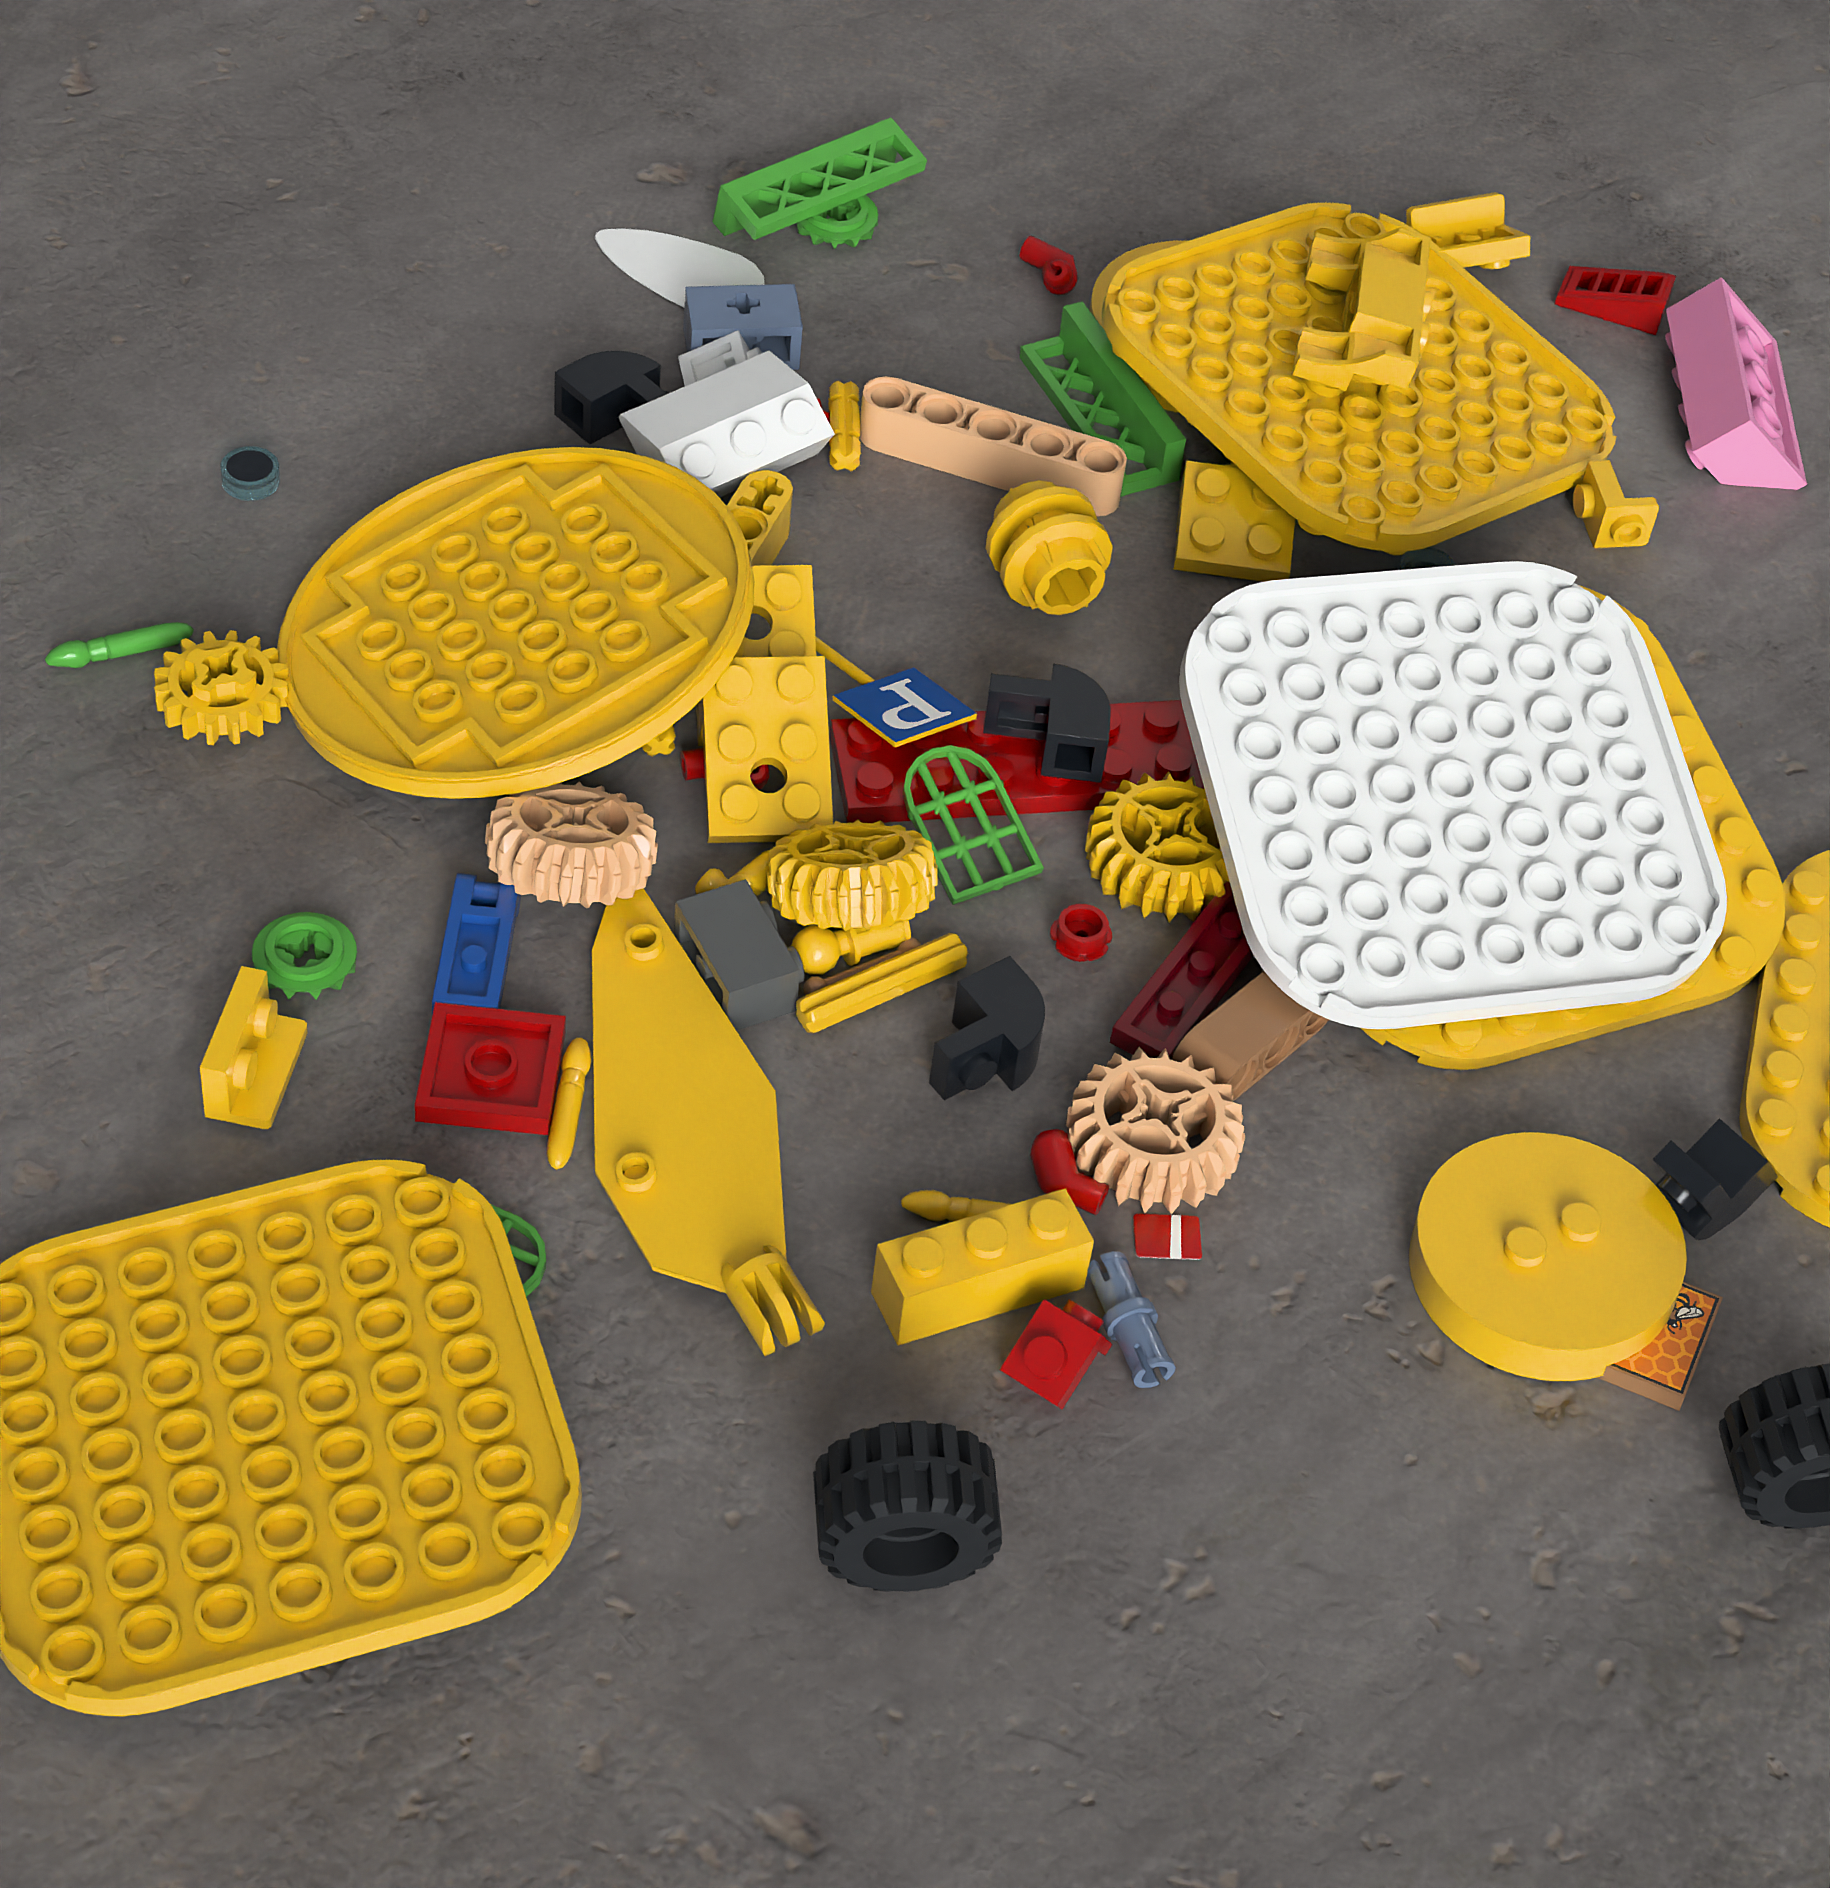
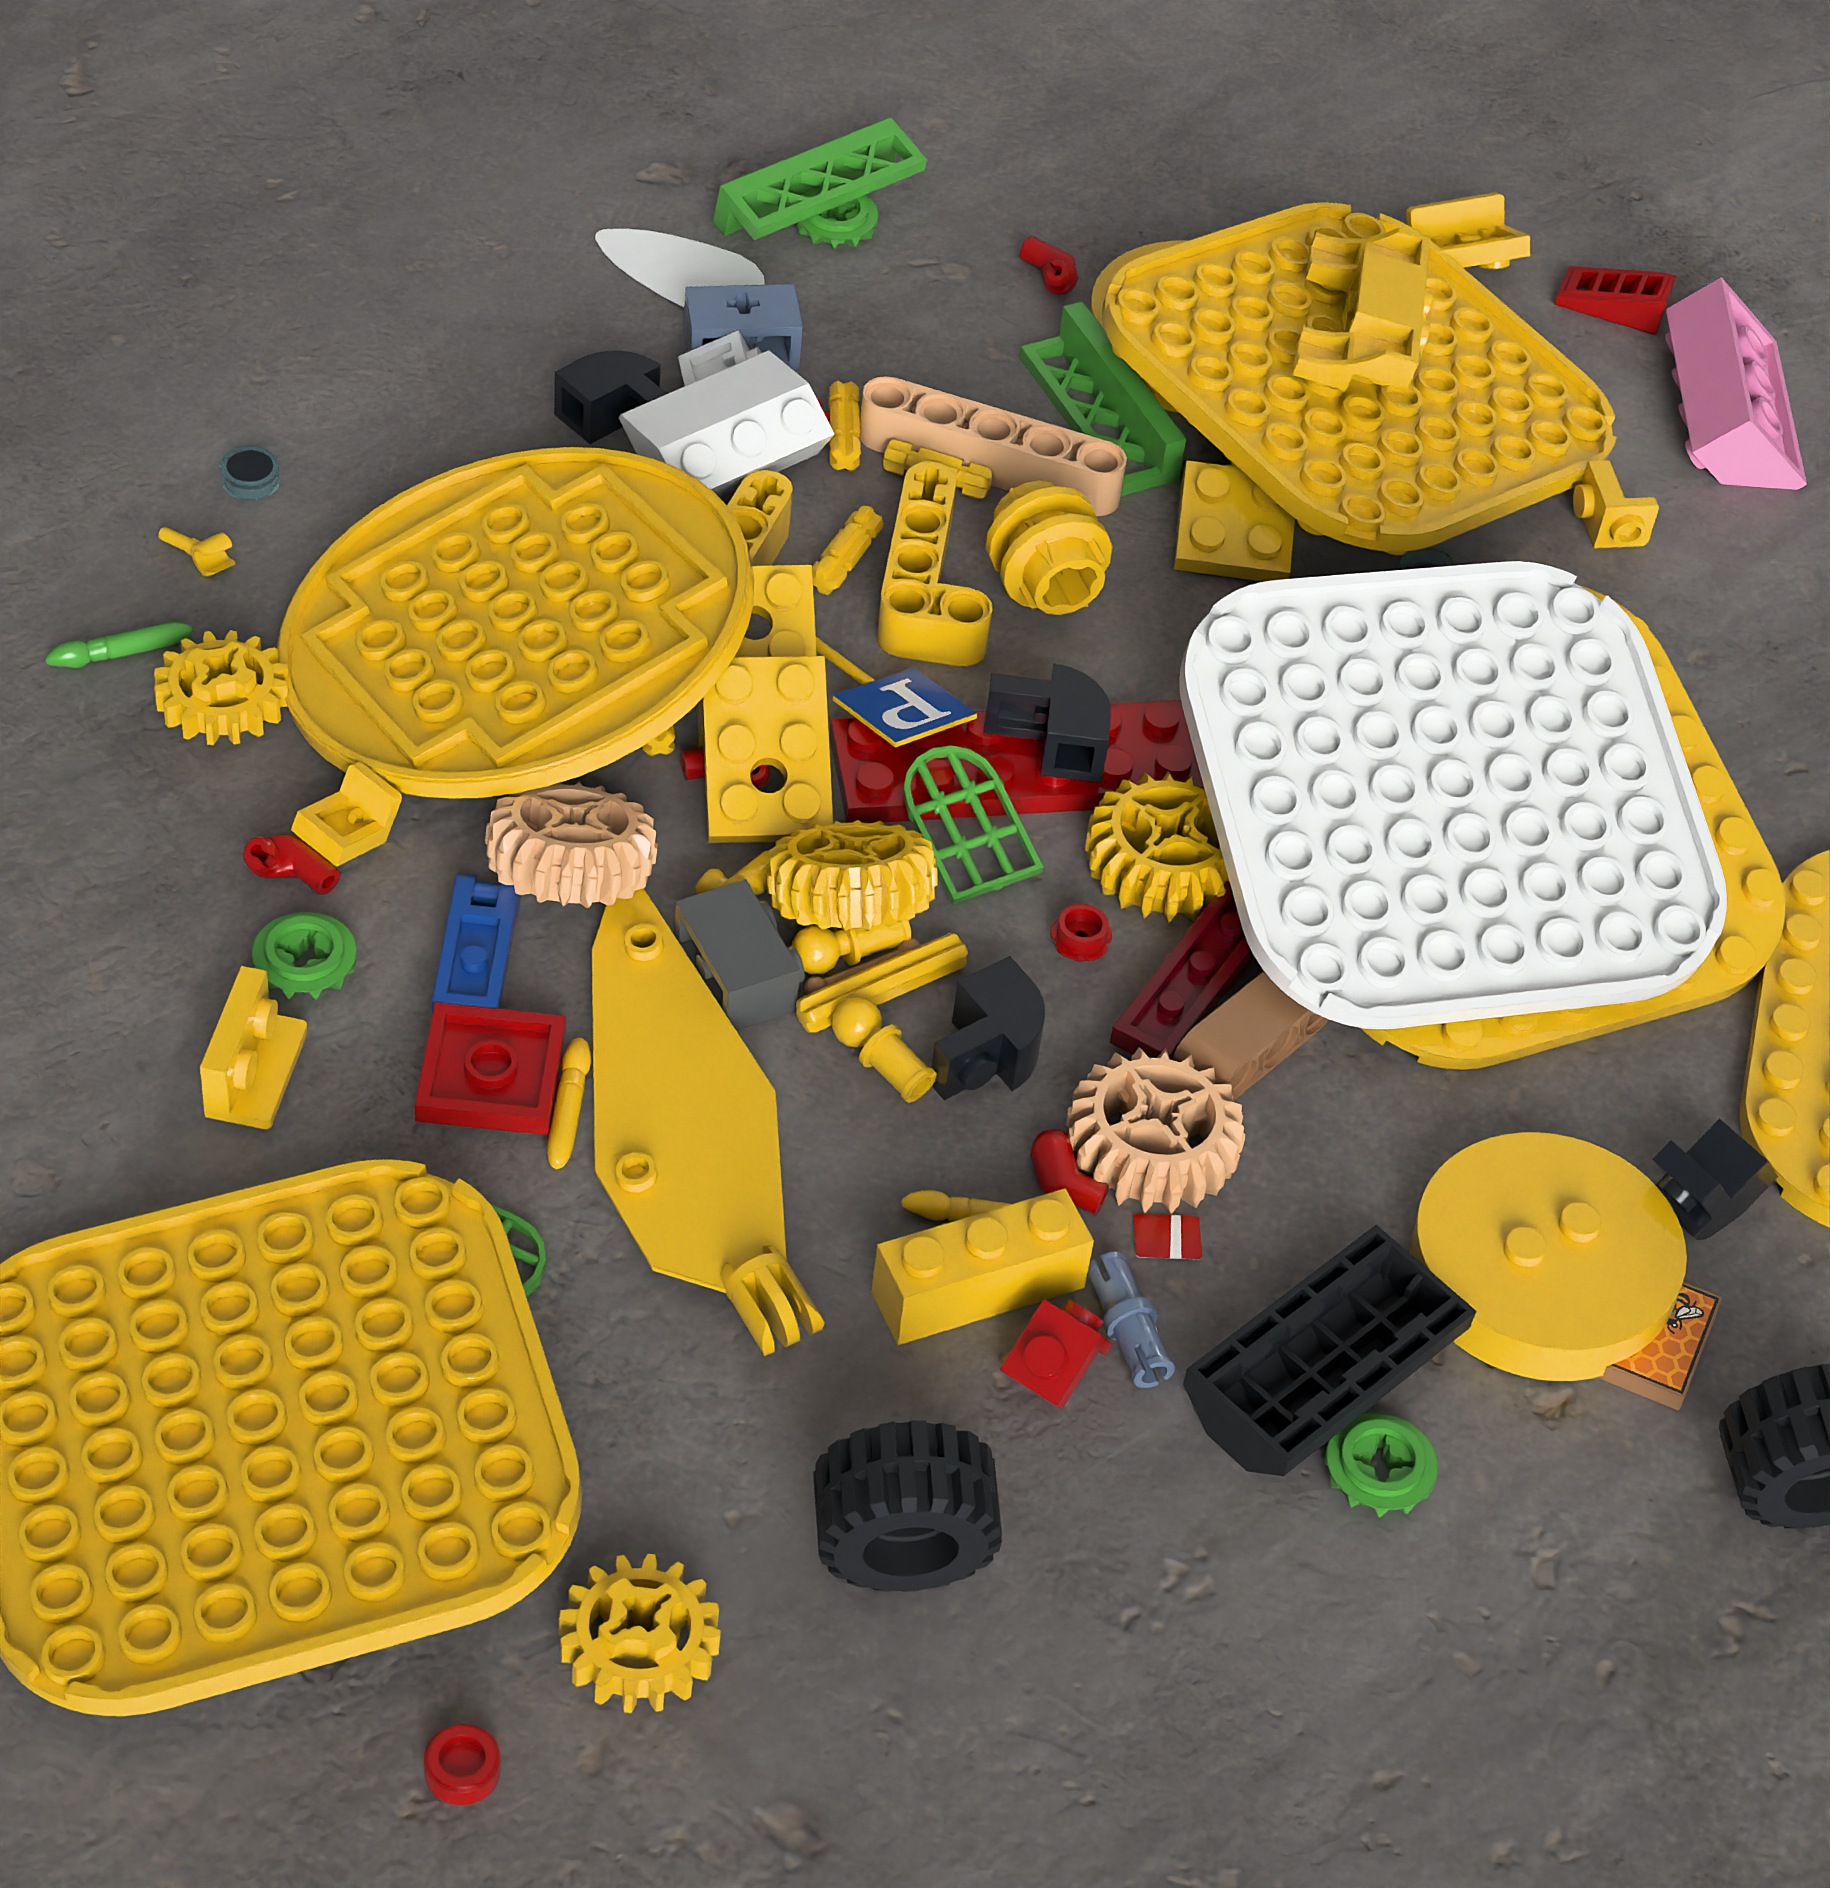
(207, 554): none -> yellow hand
(290, 858): none -> red arm
(351, 819): none -> yellow bracket
(462, 1764): none -> red tile
(639, 1633): none -> yellow gear
(846, 549): none -> yellow axle
(859, 1024): none -> yellow pin
(916, 611): none -> yellow beam
(973, 479): none -> yellow axle
(1323, 1354): none -> black piece
(1405, 1453): none -> bright green gear

